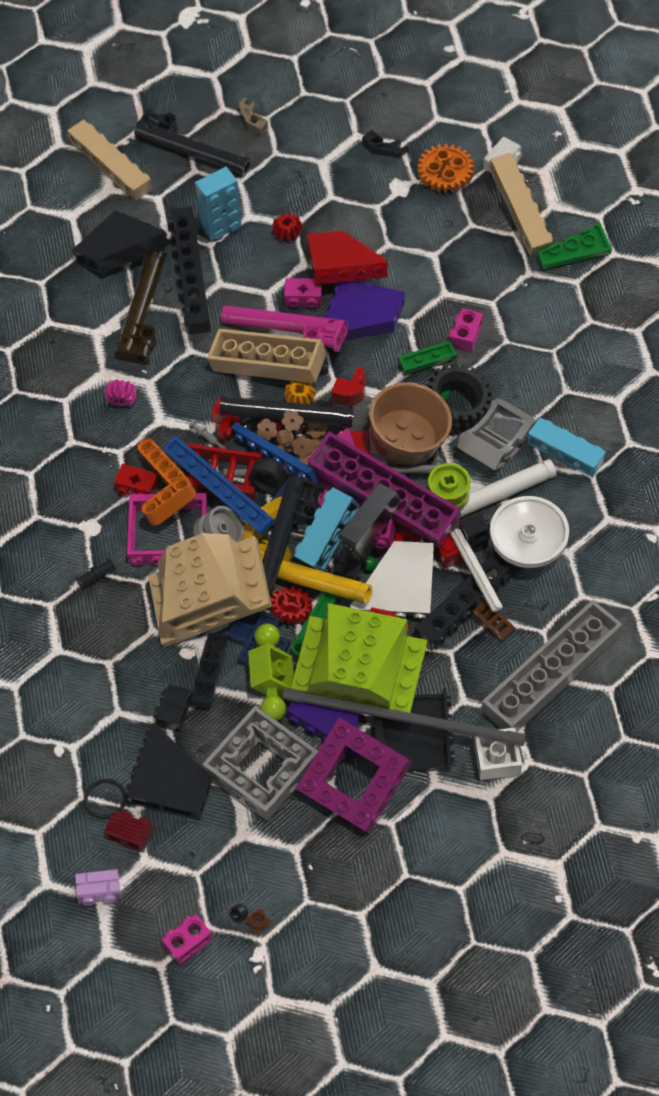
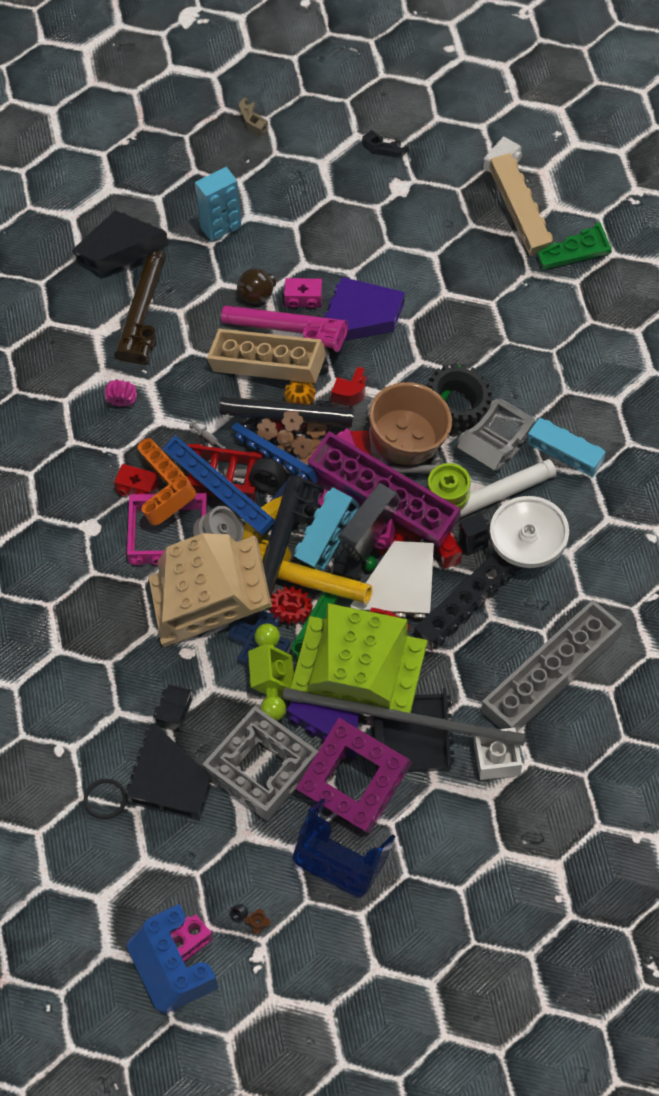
(95, 573): black pin -> none
(98, 887): lavender brick -> none
(109, 160): tan brick -> none
(129, 831): dark red brick -> none
(162, 967): none -> blue windscreen
(163, 131): black piece -> none
(190, 271): black brick -> none
(209, 670): black slope -> none
(225, 422): red brick -> none
(255, 286): none -> dark brown brick
(287, 227): red gear -> none
(334, 861): none -> clear blue windscreen
(342, 258): red slope -> none
(427, 357): green plate -> none
(445, 168): orange gear -> none
(464, 333): dark pink brick -> none
(476, 570): white axle -> none
(488, 625): reddish brown slope -> none

